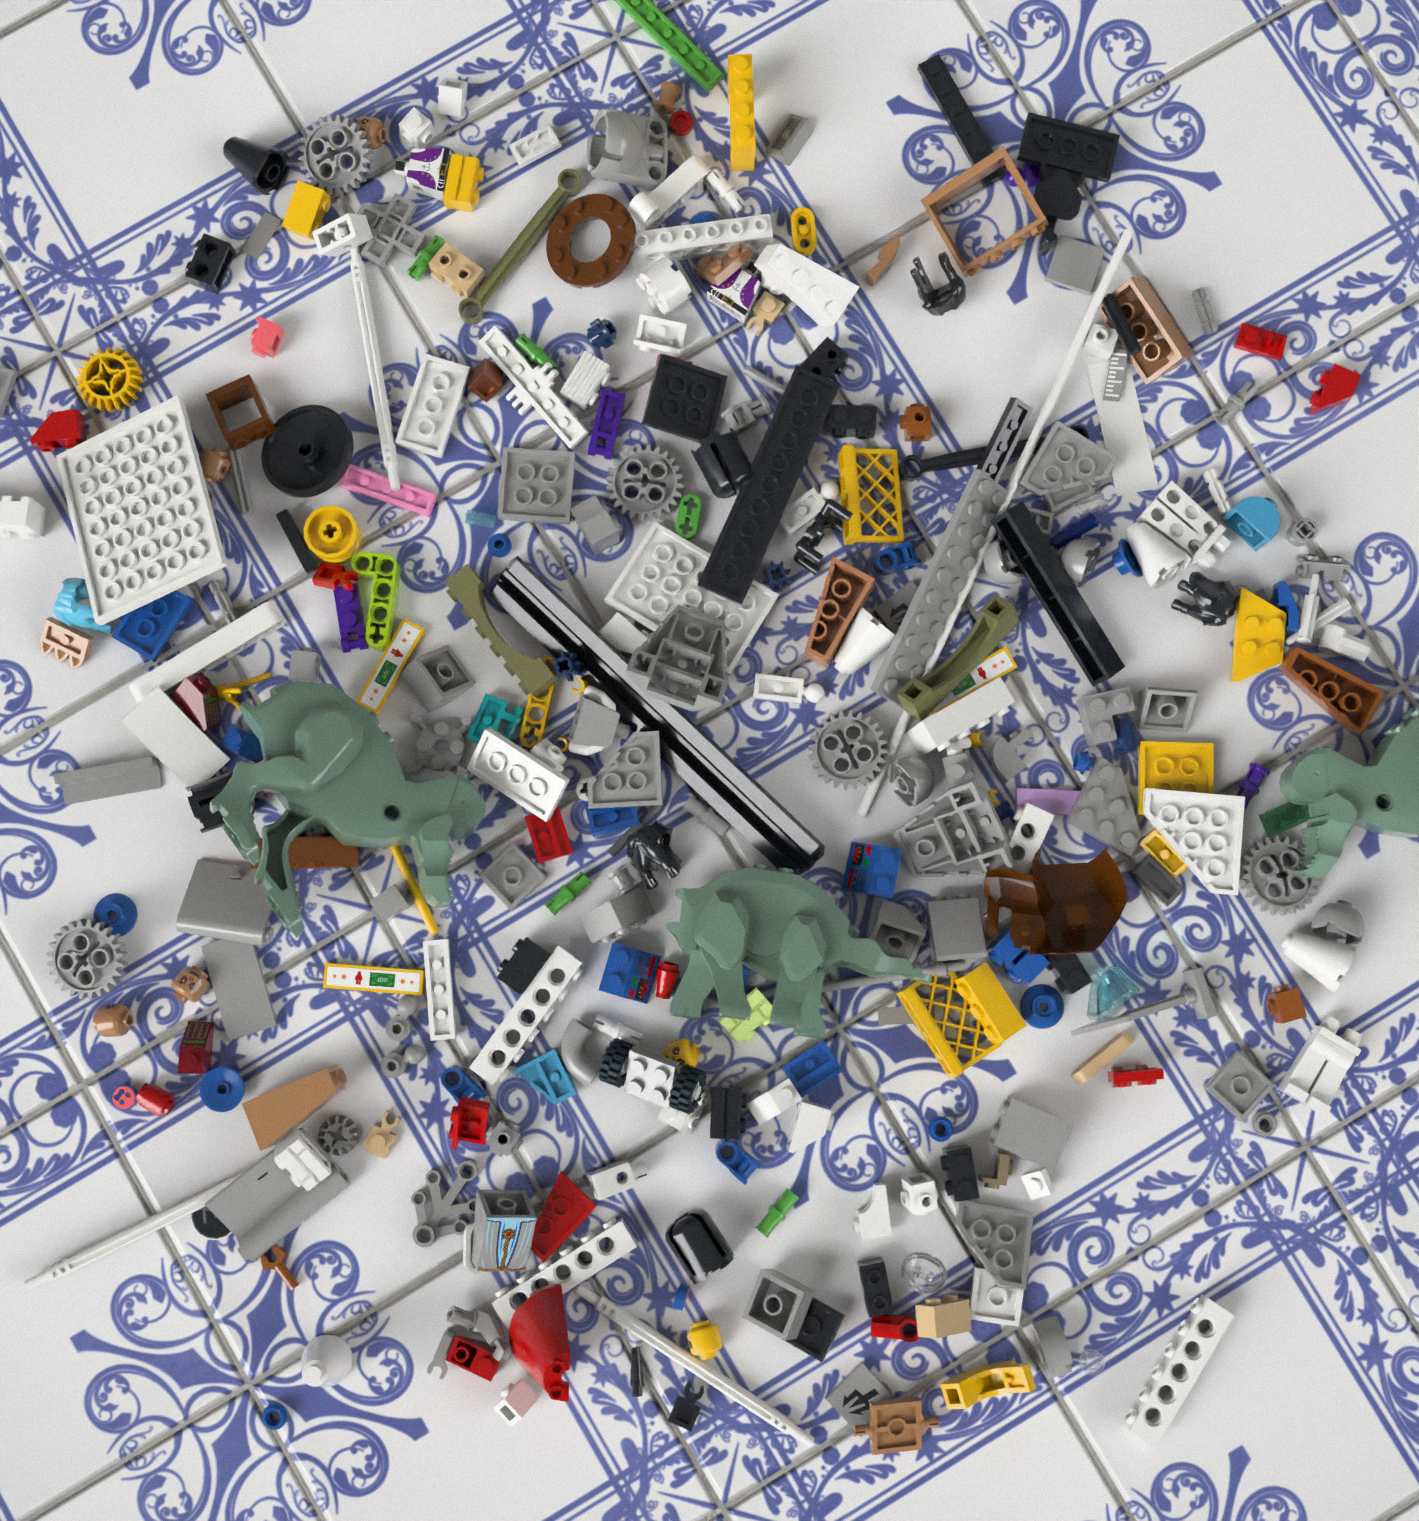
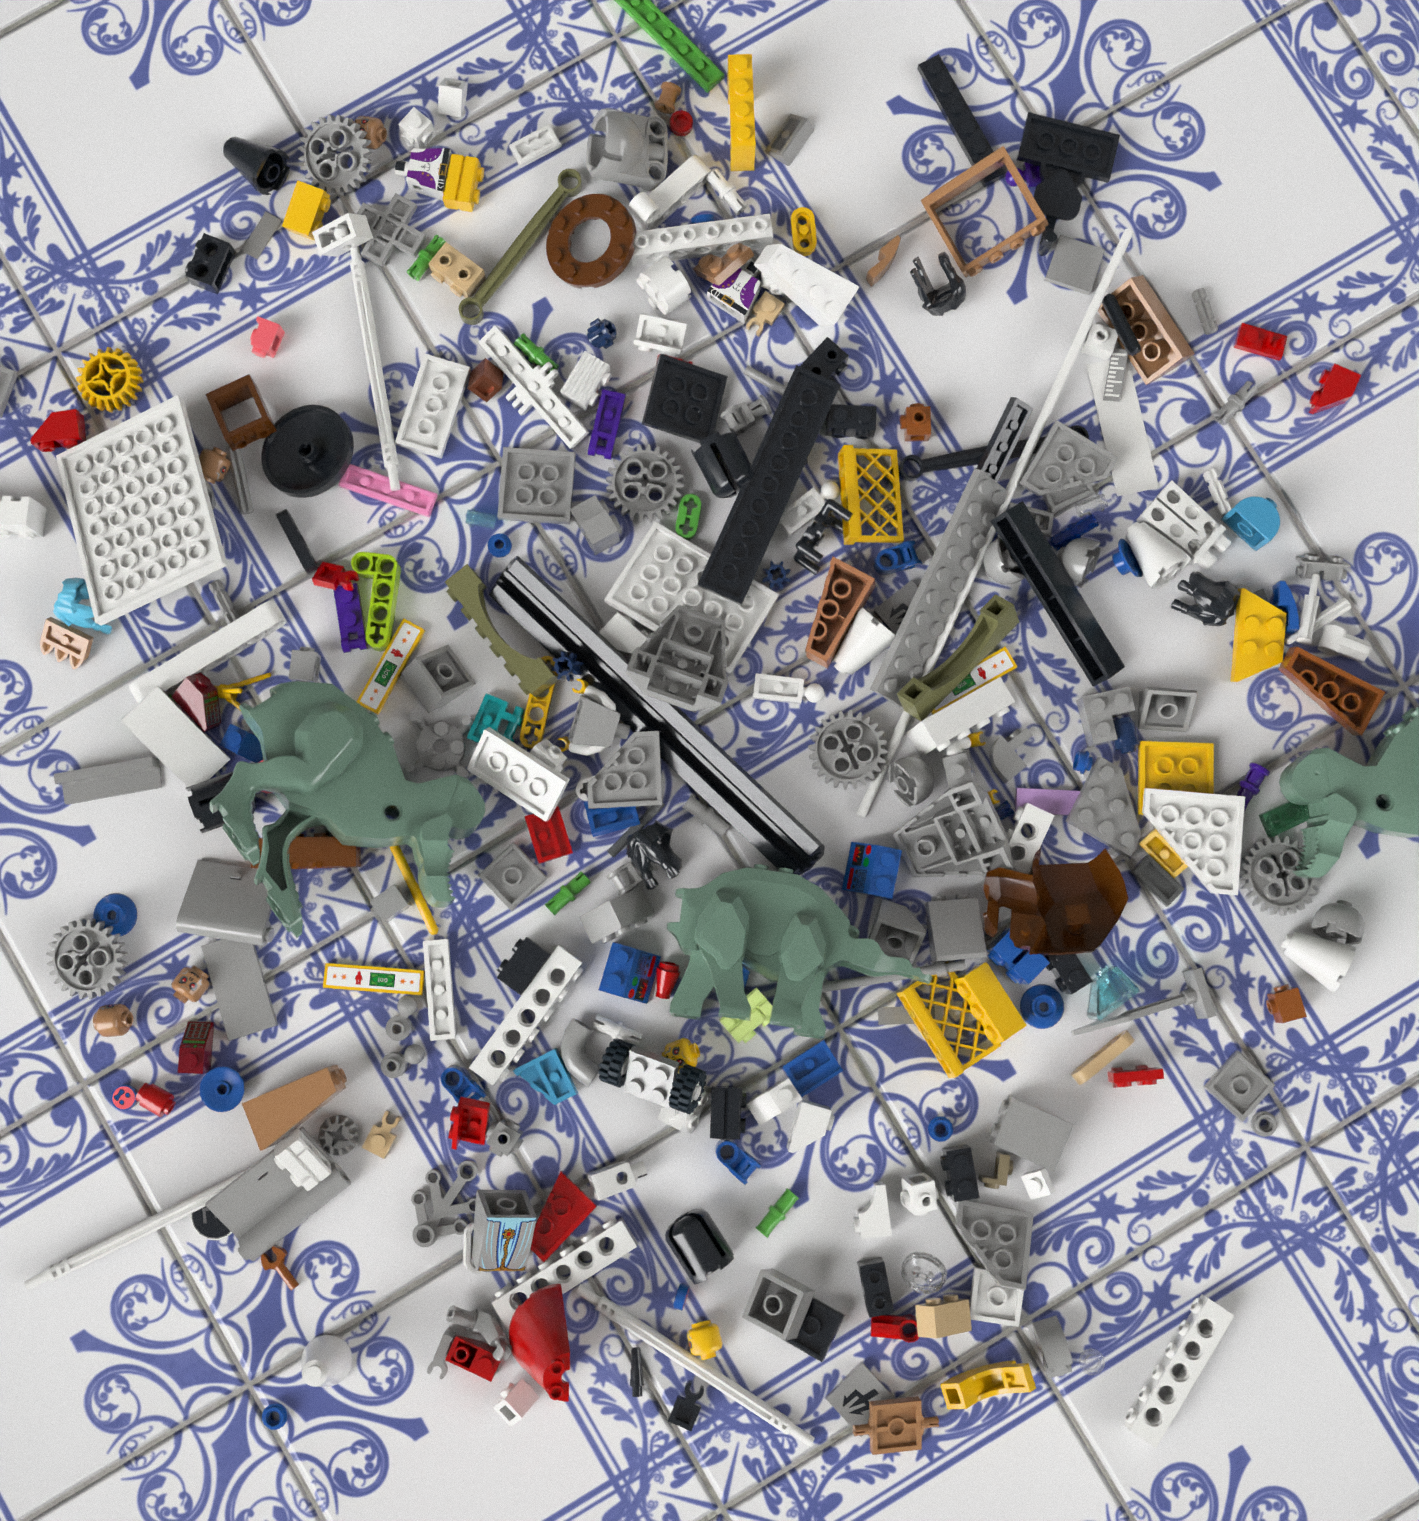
(152, 625): blue plate -> none
(337, 522): yellow wheel -> none
(1298, 536): light grey wheel -> none
(1321, 1066): white hips -> none

